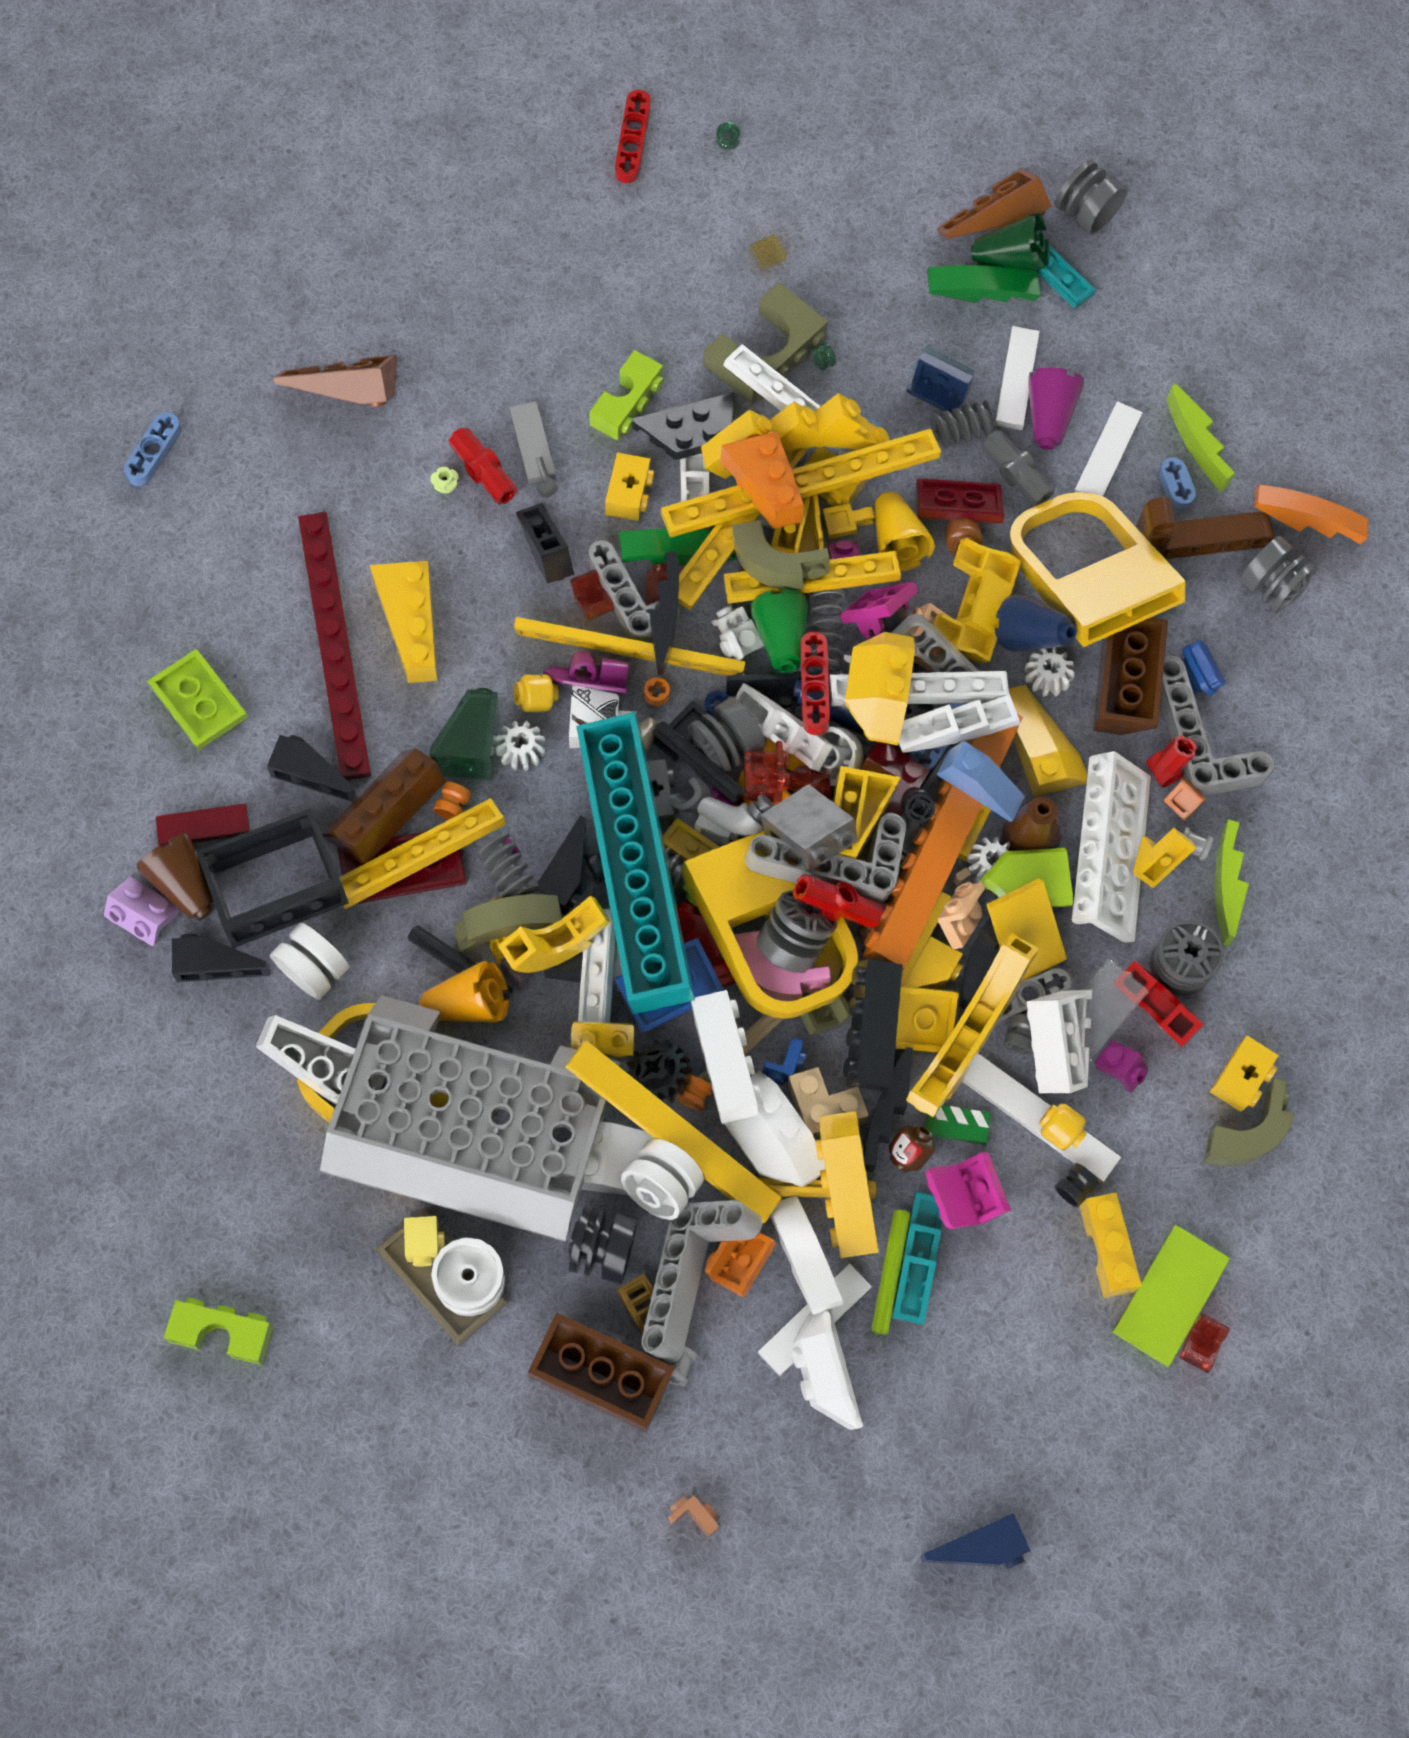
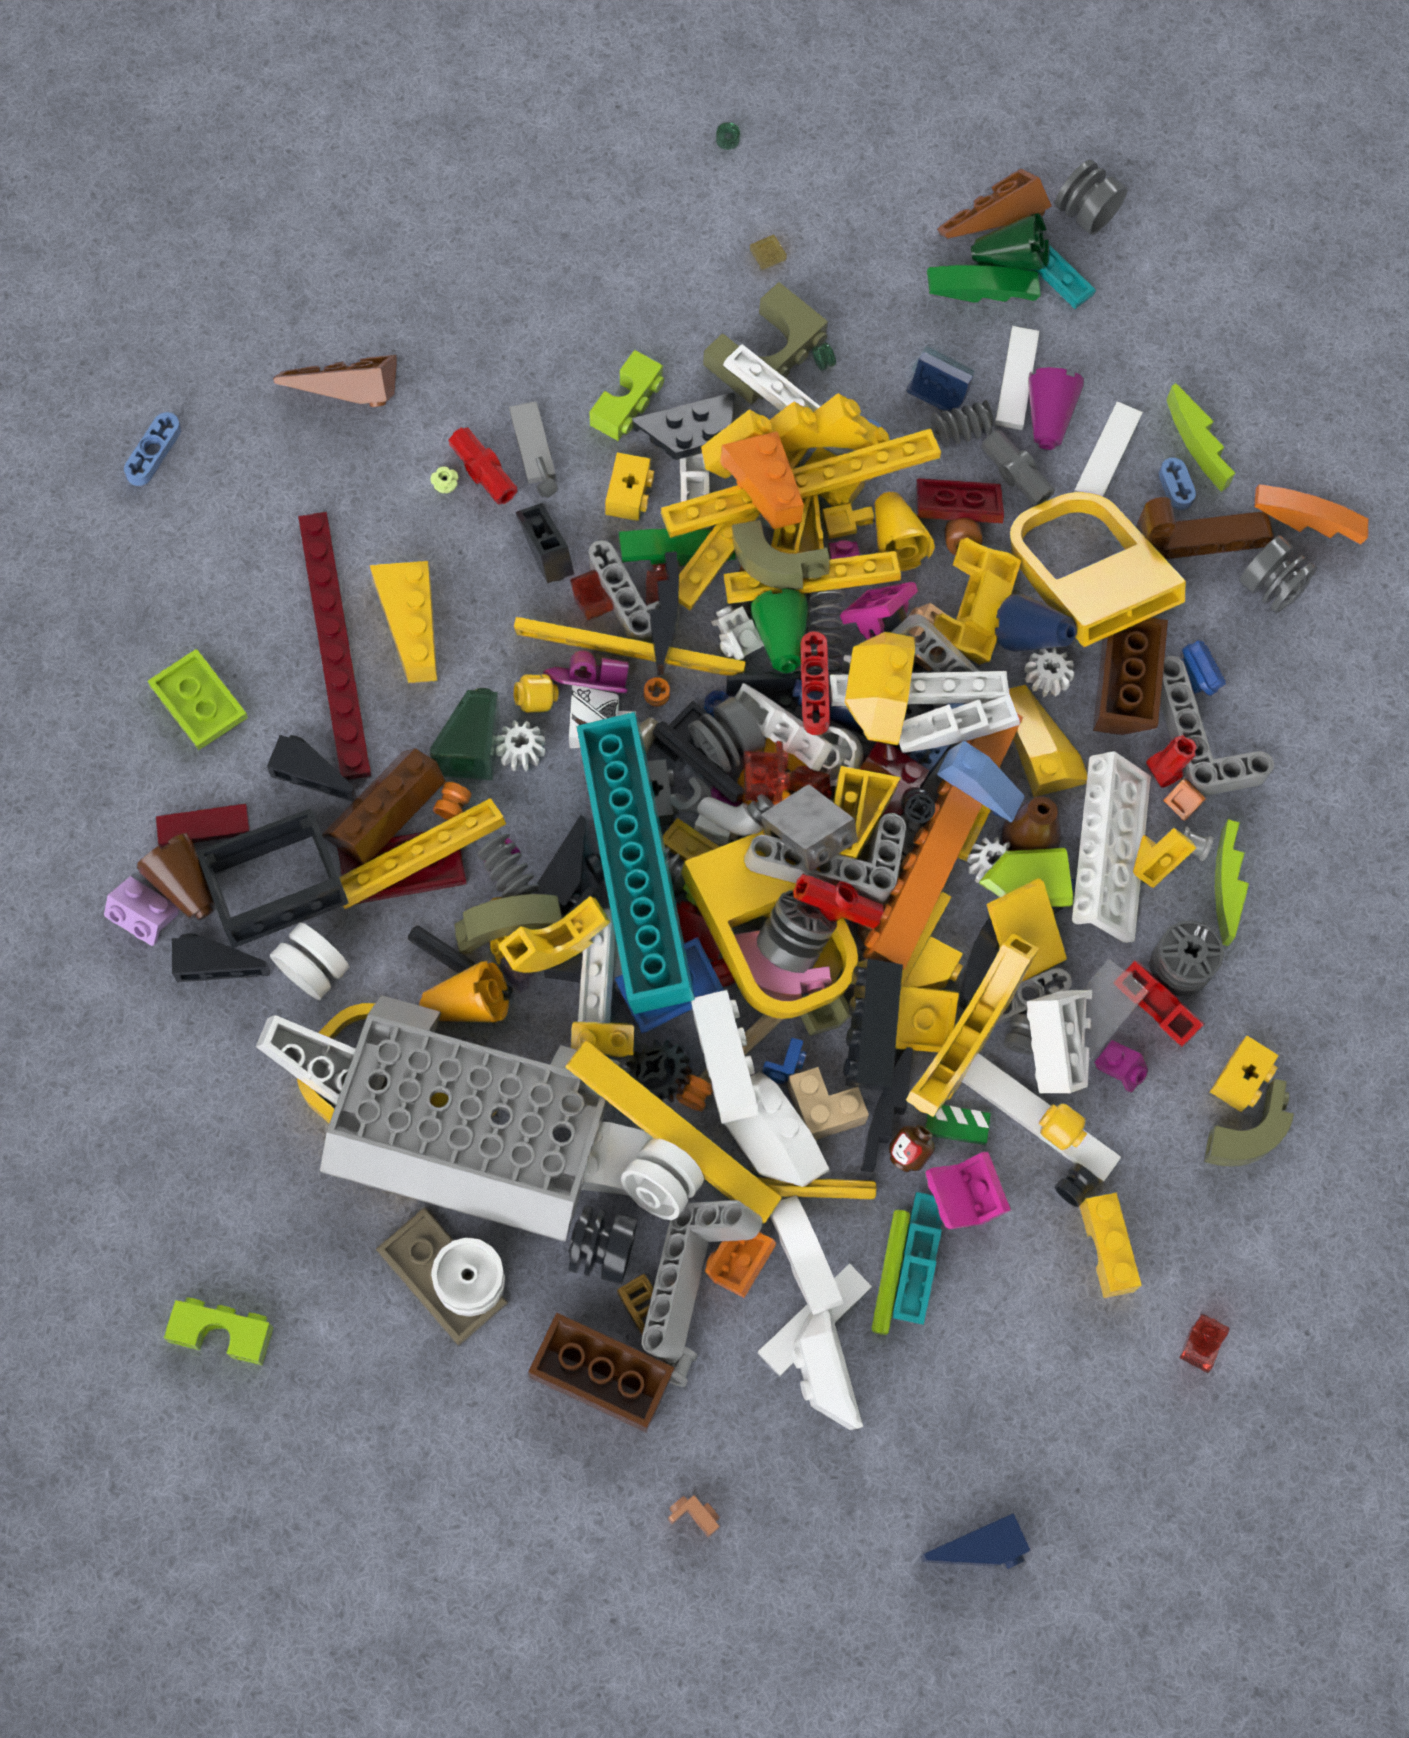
(422, 1240): light yellow brick -> none
(631, 136): red beam -> none
(847, 1185): yellow wedge -> none
(962, 877): tan piece -> none
(962, 914): light nougat bracket -> none
(1171, 1295): lime tile -> none

